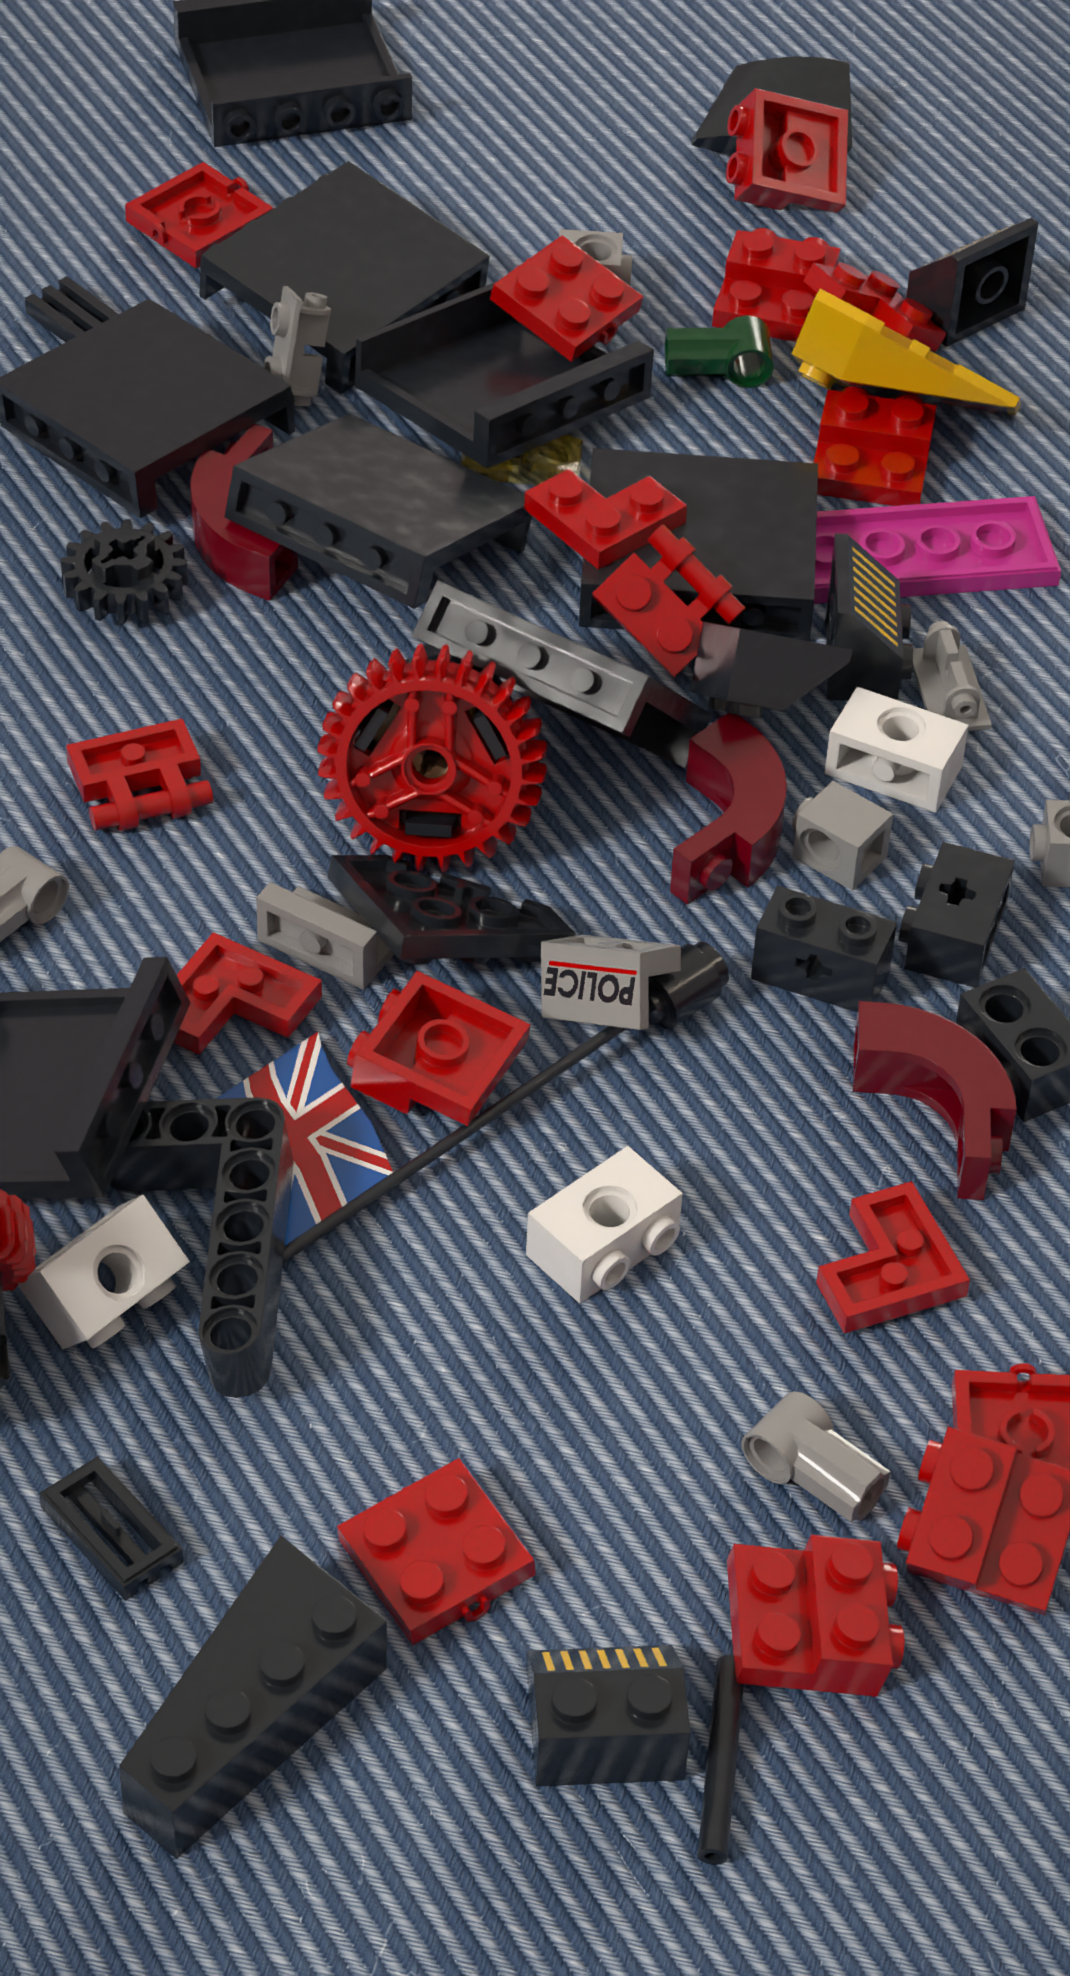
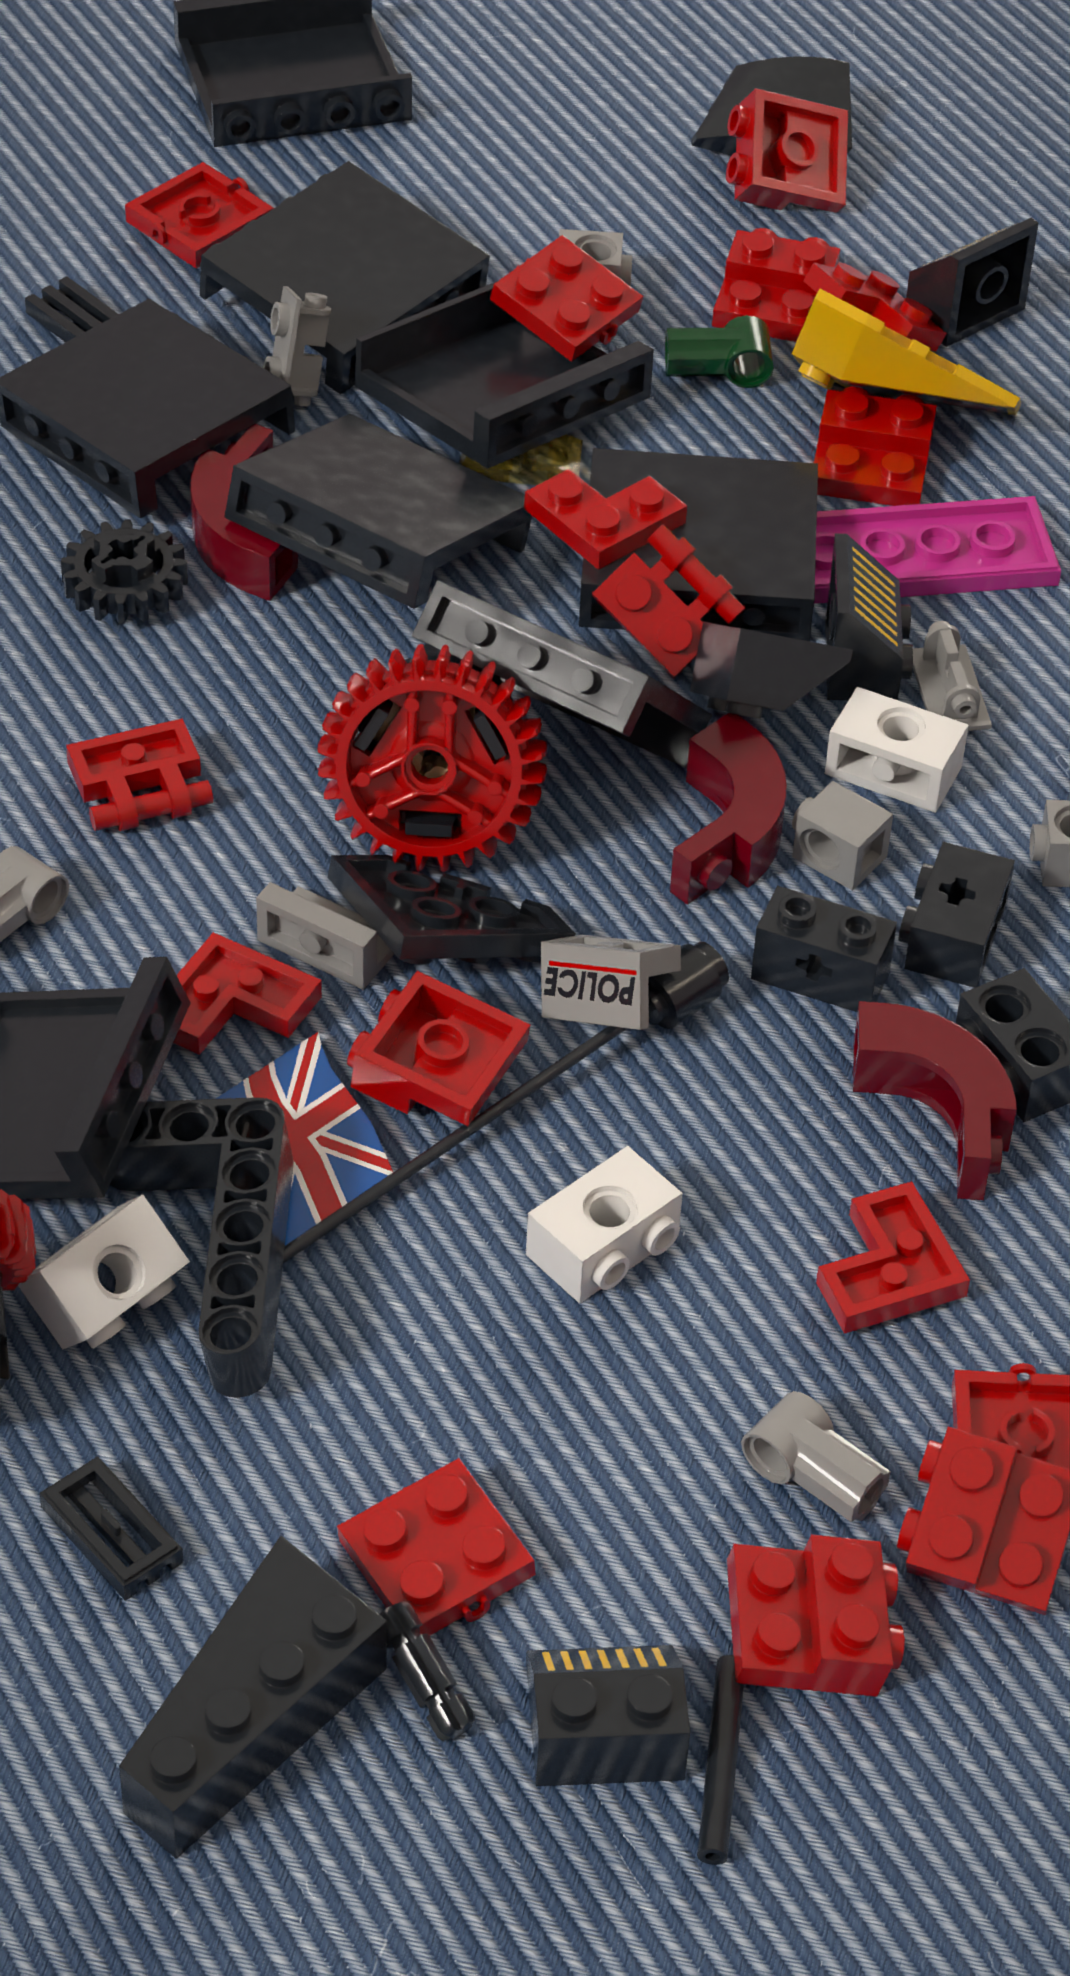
(426, 1673): none -> black axle

